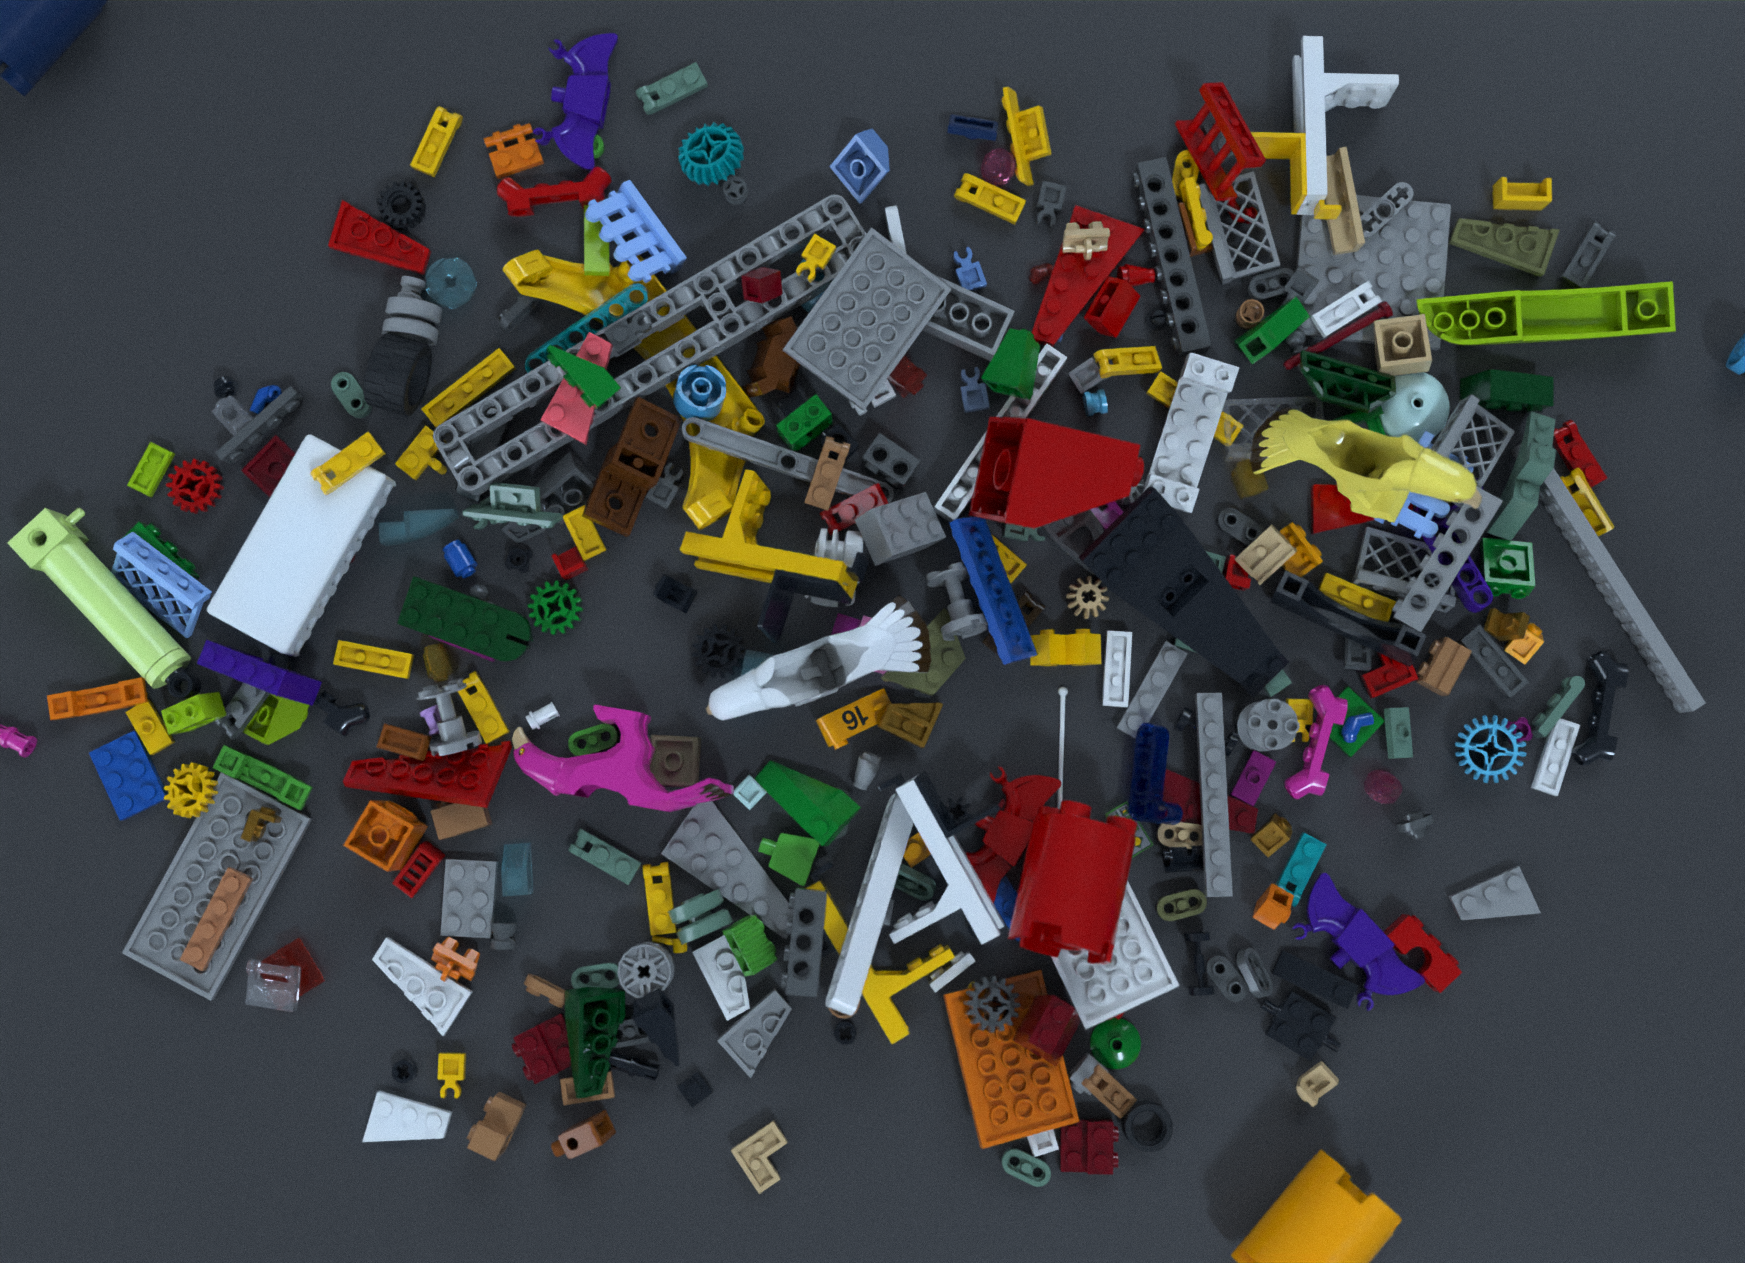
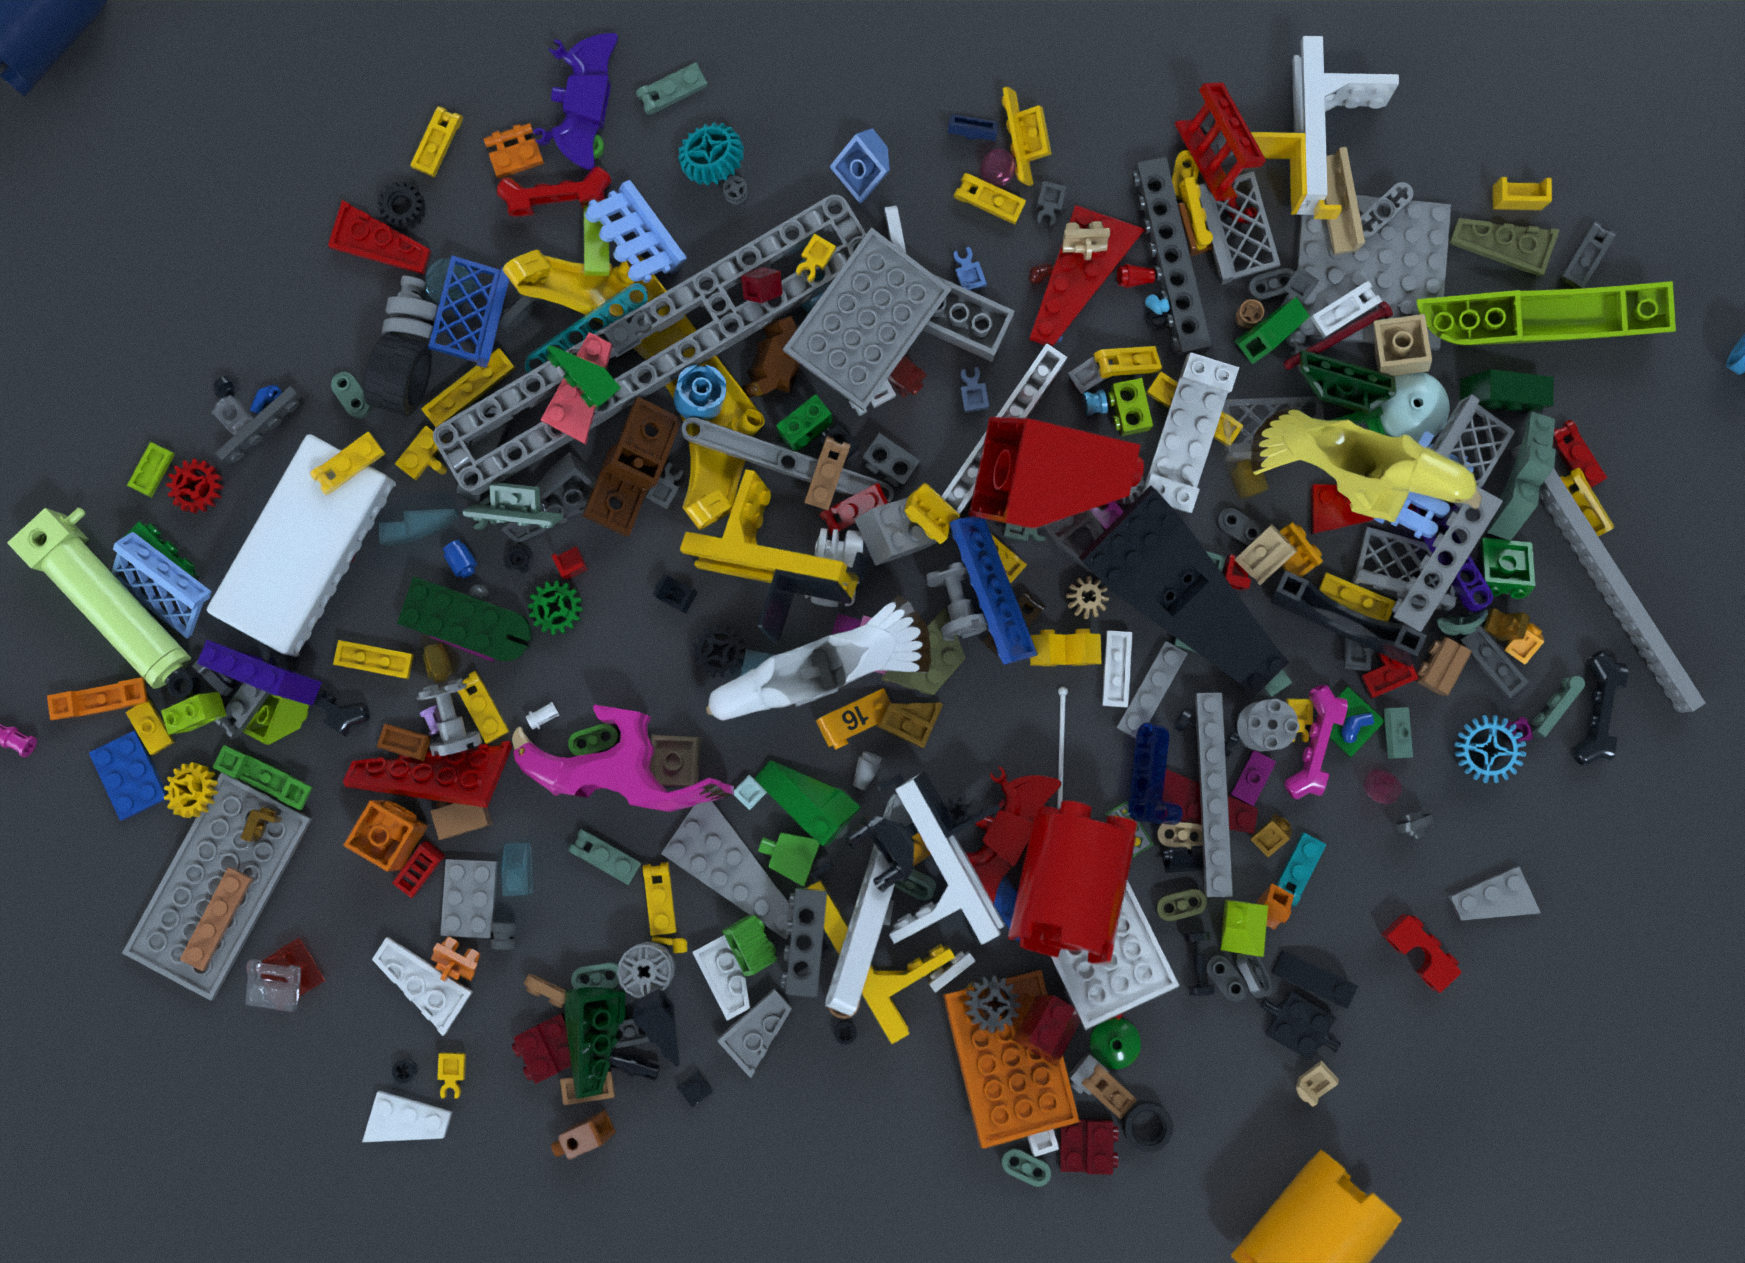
(217, 680): none -> dark grey plate
(269, 465): dark red tile -> none
(489, 321): none -> blue fence
(495, 1131): medium nougat brick -> none
(584, 534): yellow plate -> none
(699, 914): sand green wheel -> none
(754, 1152): tan plate -> none
(894, 844): none -> black connector
(930, 512): none -> yellow bracket
(1014, 365): green slope -> none
(1112, 306): red brick -> none
(1137, 406): none -> lime brick
(1156, 305): none -> medium azure arm
(1244, 928): none -> lime slope
(1357, 941): dark purple torso -> none
(1461, 624): none -> sand green hat
(1555, 757): white tile -> none

